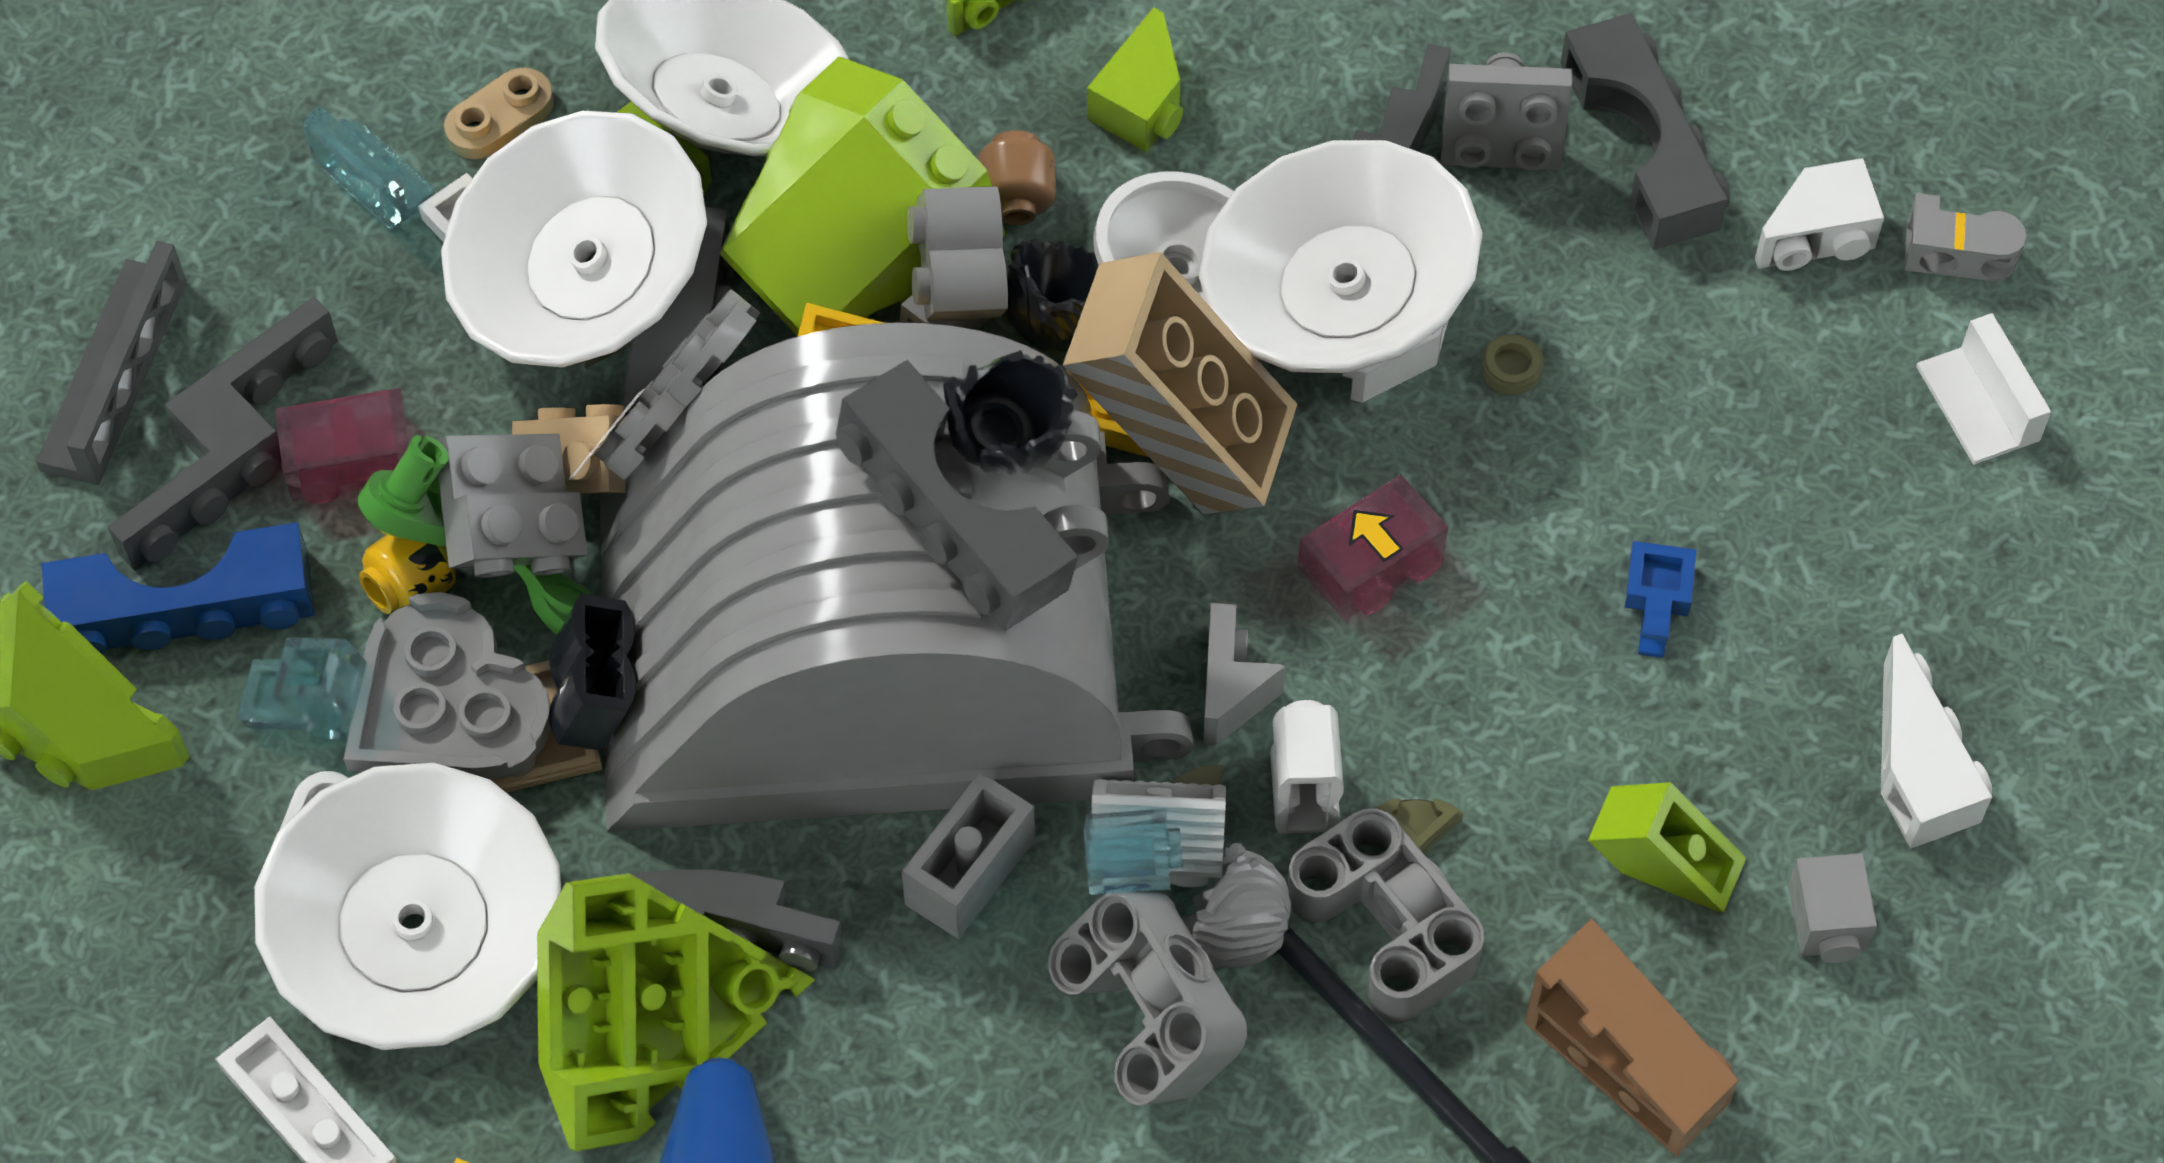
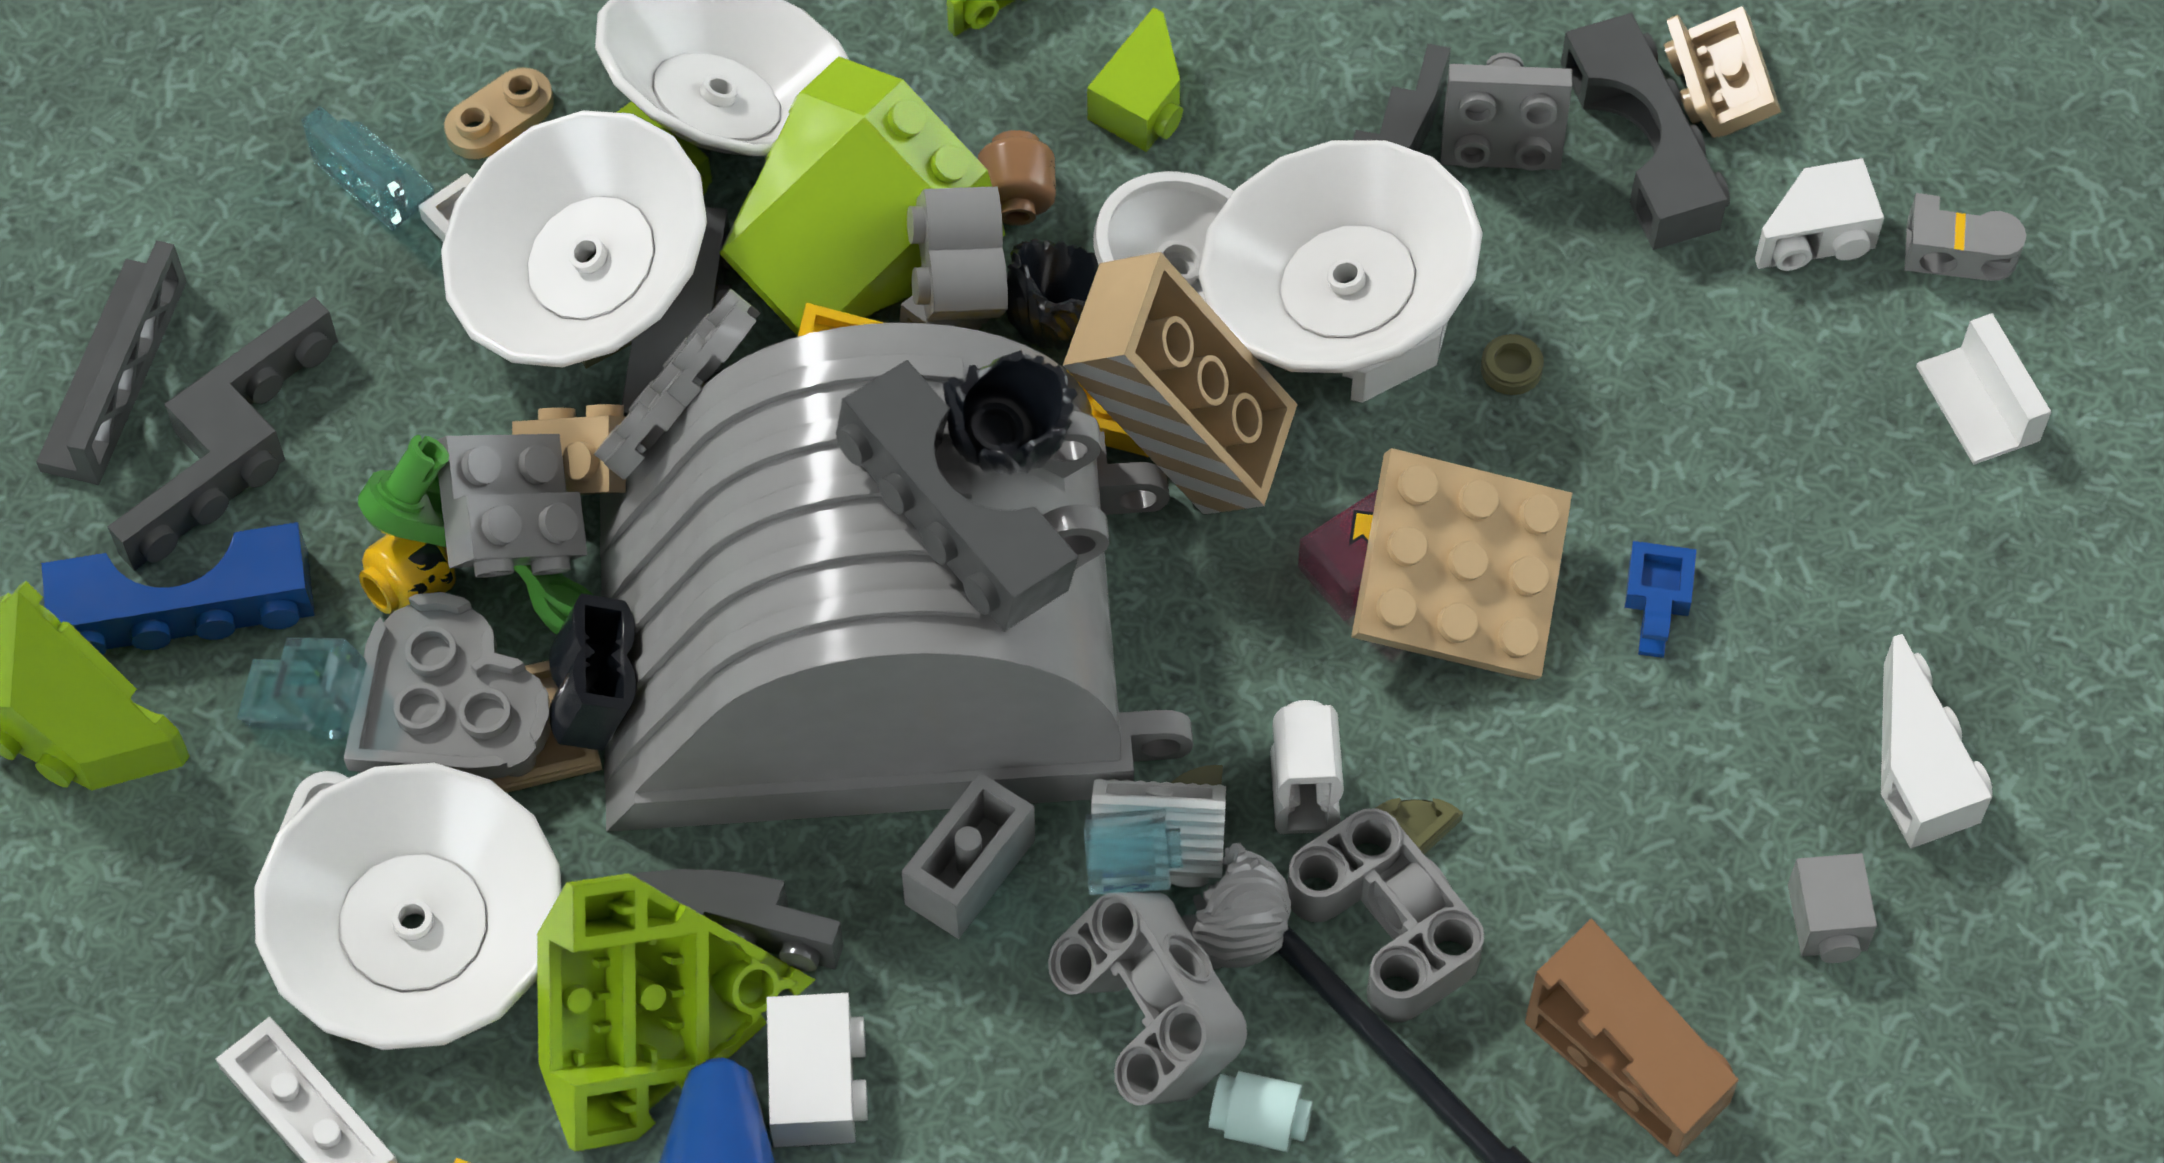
(341, 443): clear pink brick -> none
(606, 434): white sticker -> none
(812, 1070): none -> white brick
(1234, 686): light grey slope -> none
(1260, 1110): none -> light aqua brick
(1462, 565): none -> tan plate
(1667, 843): lime slope -> none
(1722, 72): none -> bracket

